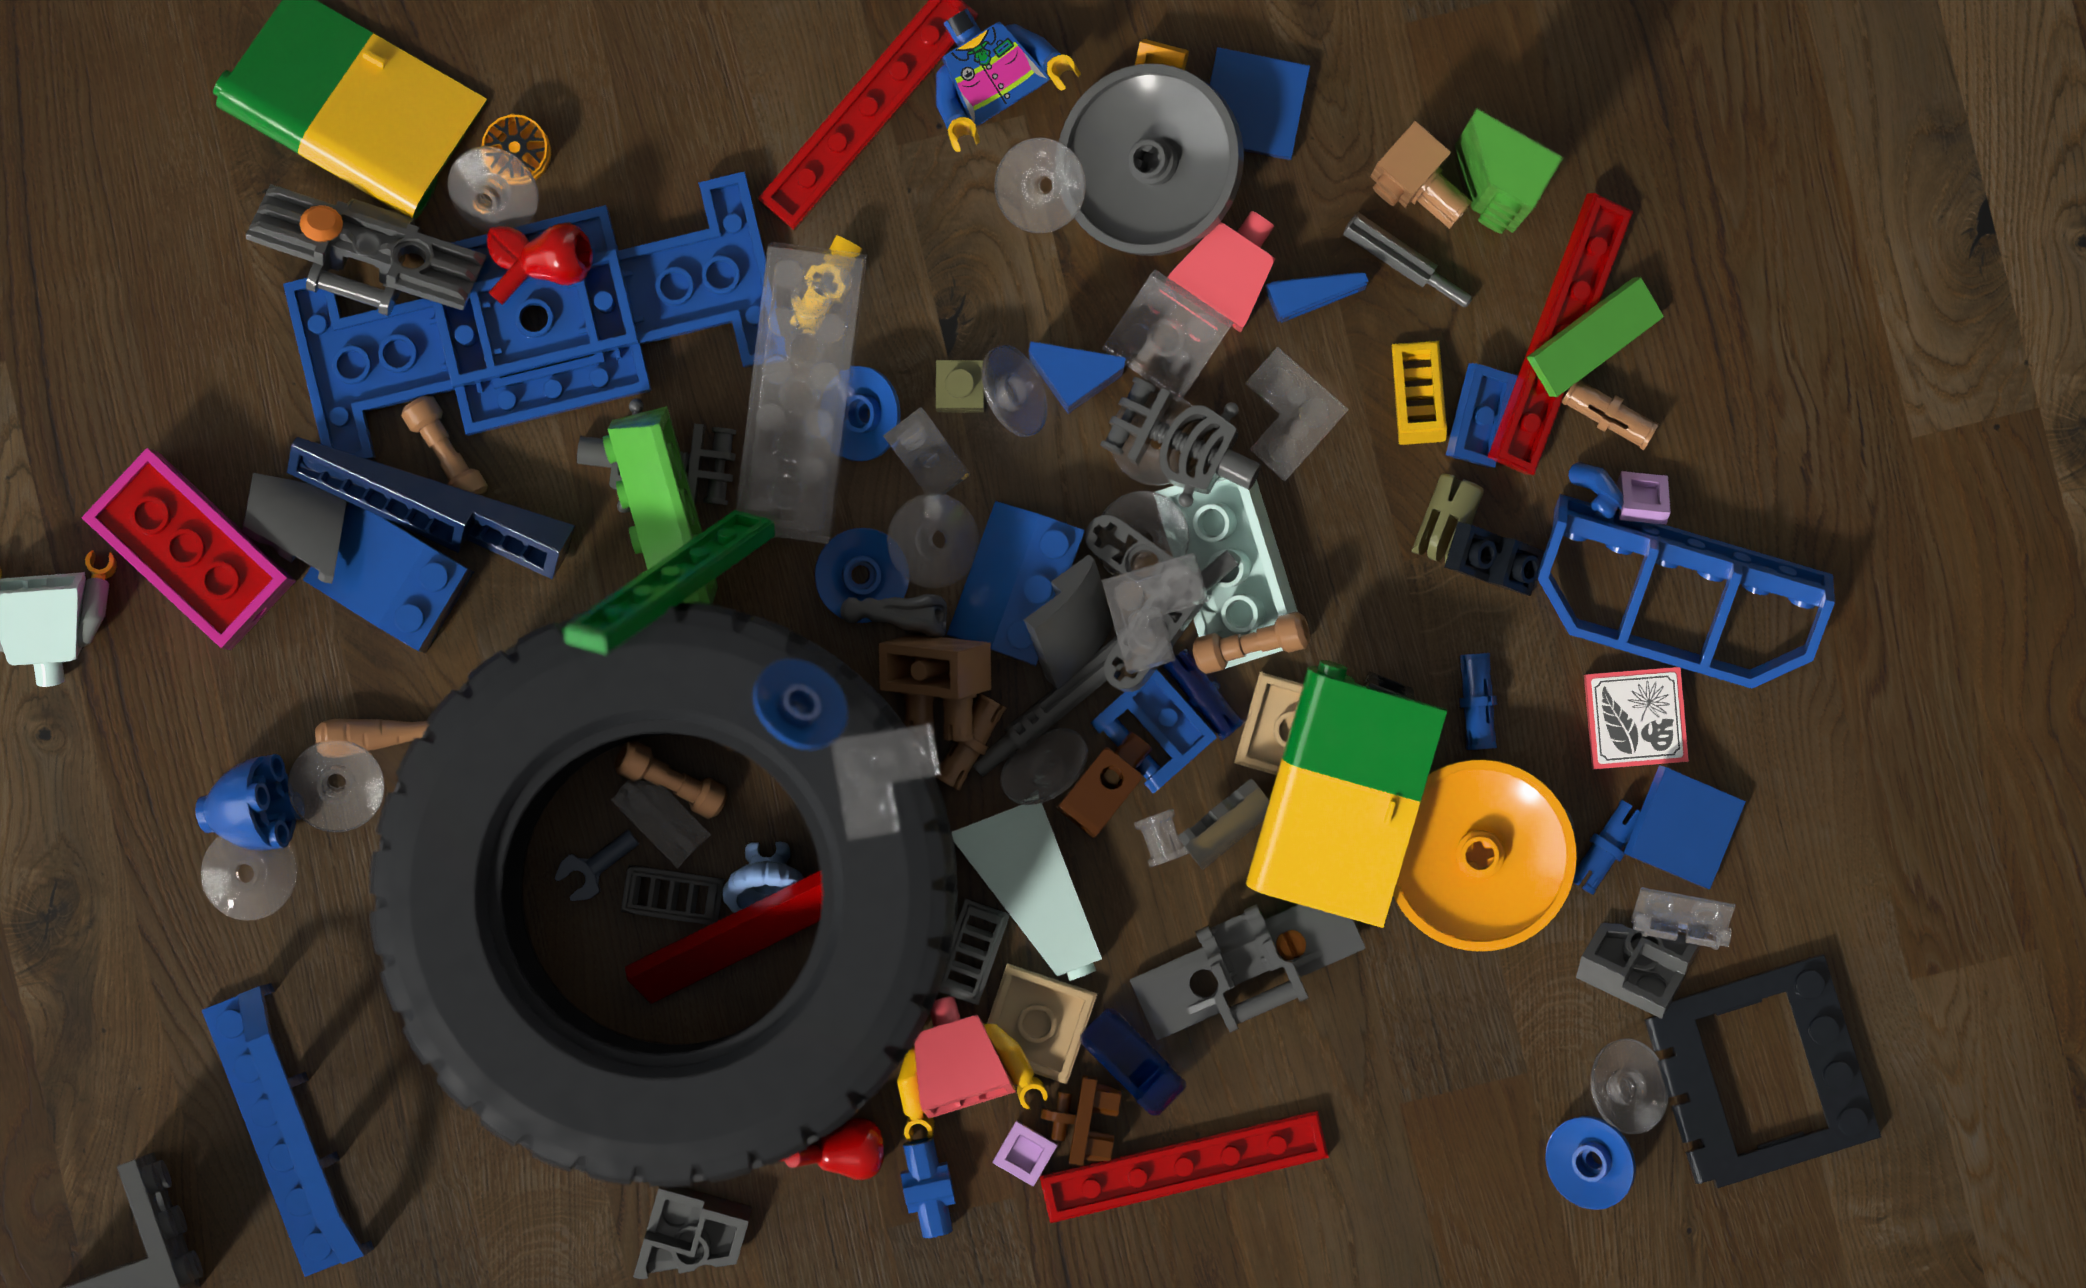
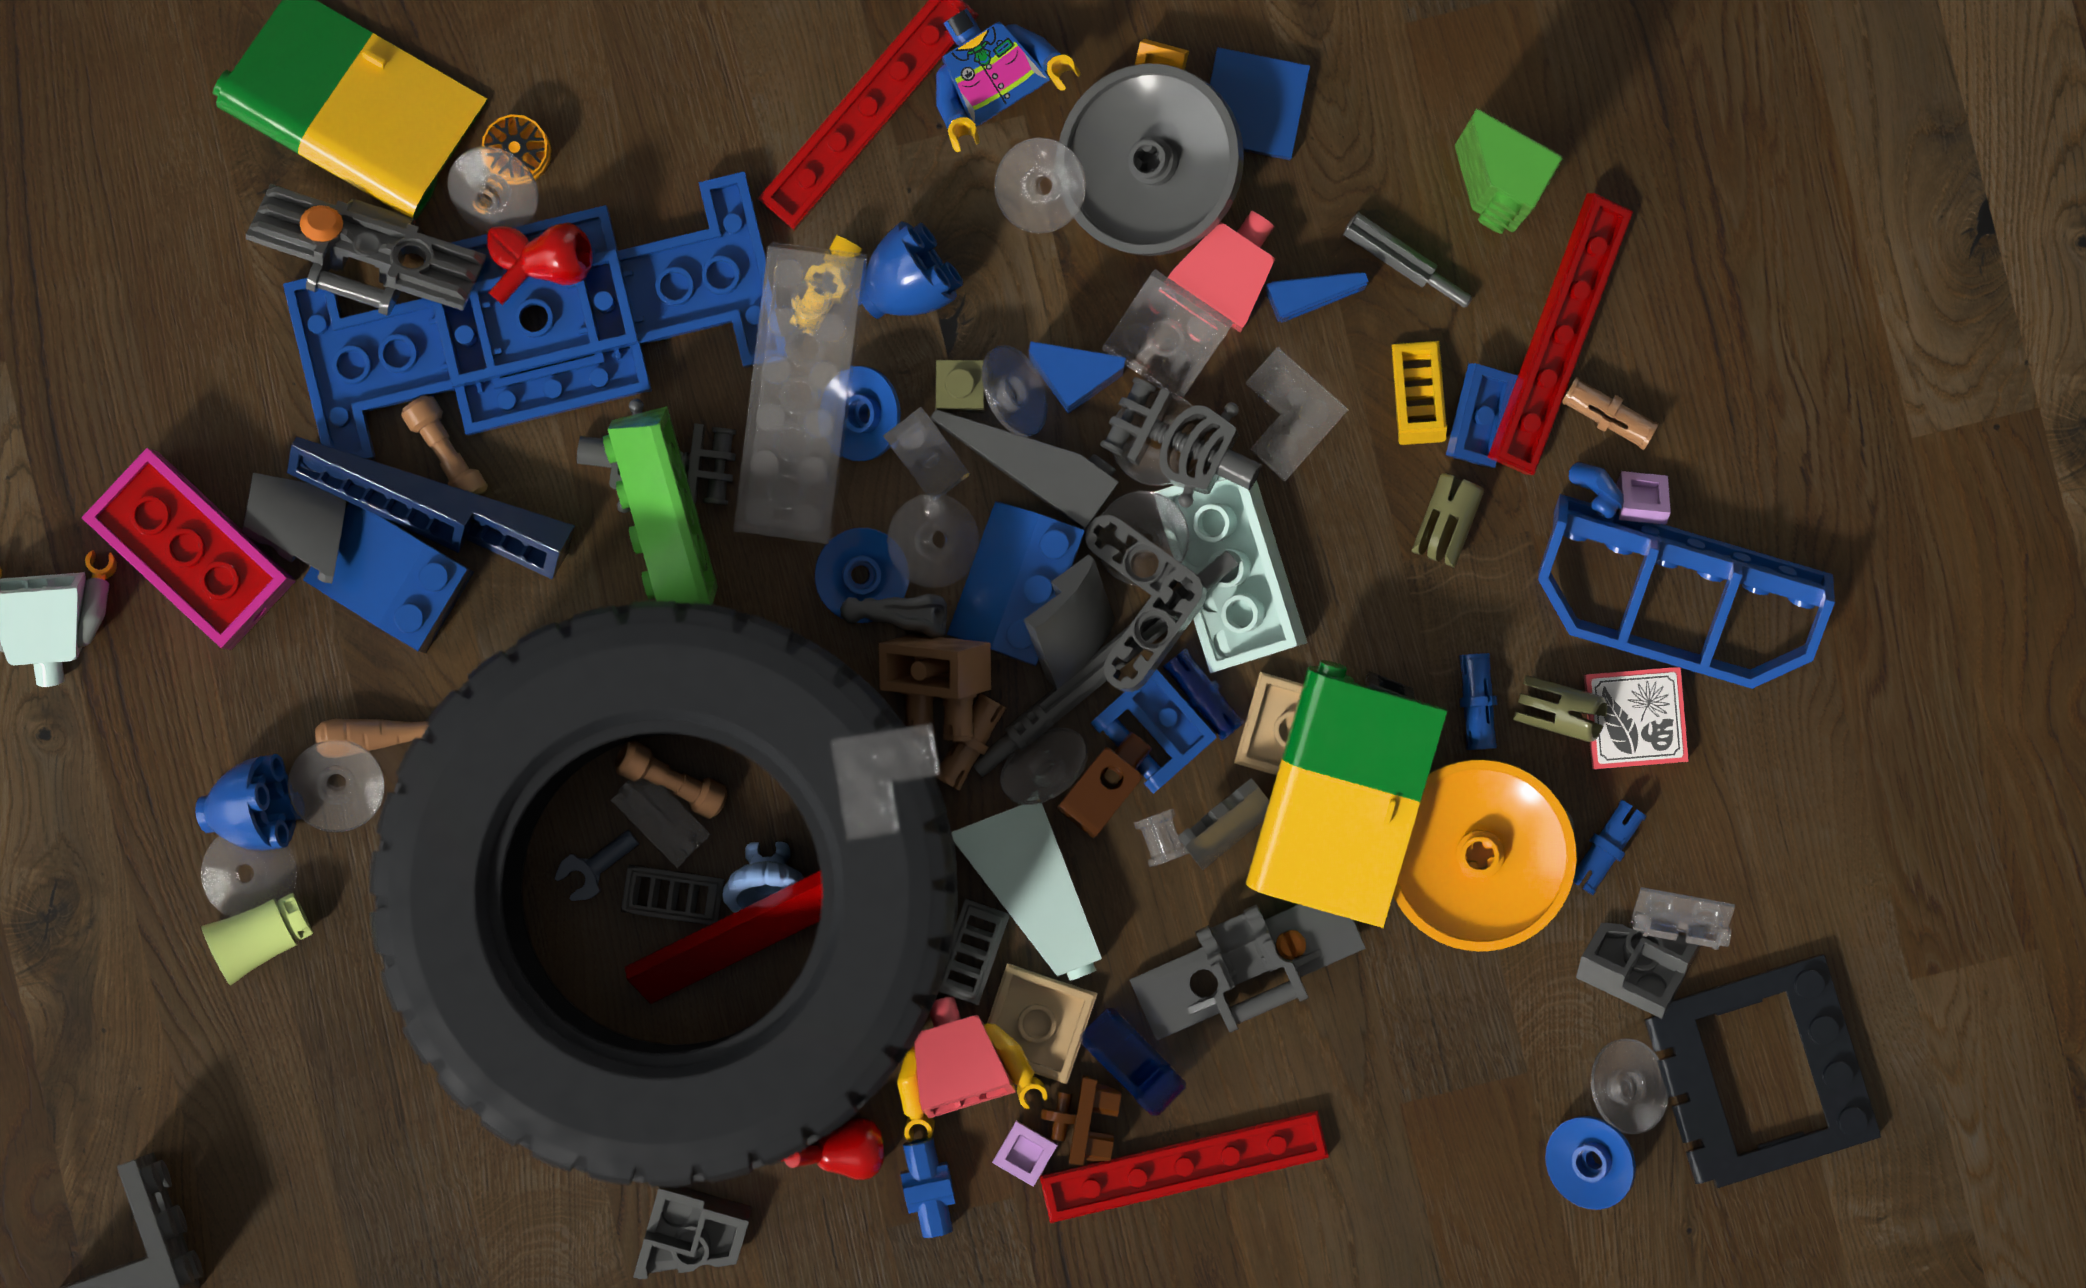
(256, 936): none -> yellowish green plant
(280, 1133): blue plate -> none
(669, 582): green tile -> none
(809, 691): blue dish -> none
(908, 274): none -> blue piece
(1053, 474): none -> dark grey slope
(1140, 601): clear plate -> none
(1288, 633): medium nougat piece -> none
(1413, 174): medium nougat brick -> none
(1494, 559): black slope -> none
(1568, 710): none -> olive arm
(1595, 337): bright green tile -> none
(1684, 827): blue tile -> none

